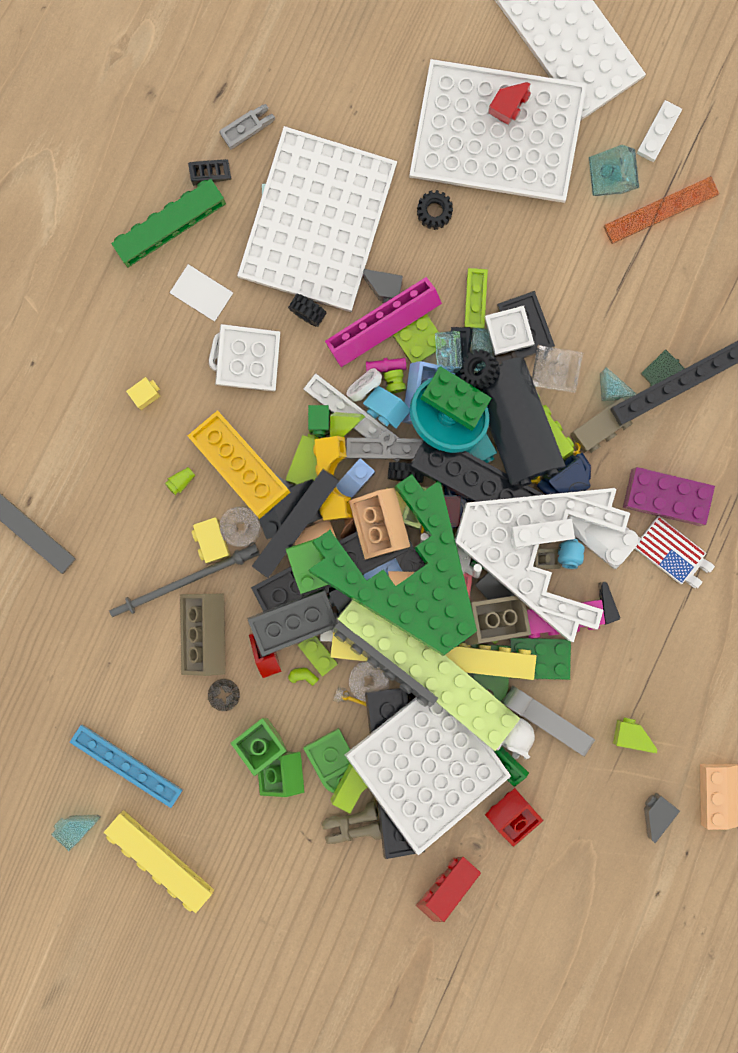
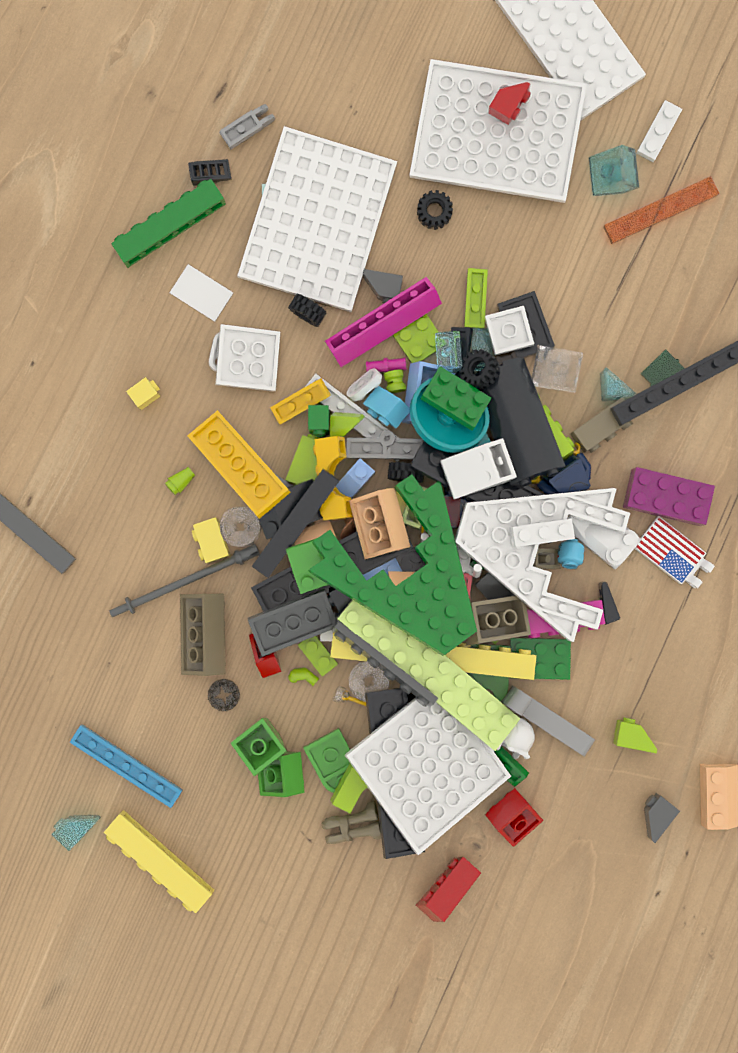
(300, 400): none -> yellow plate
(478, 469): none -> white slope

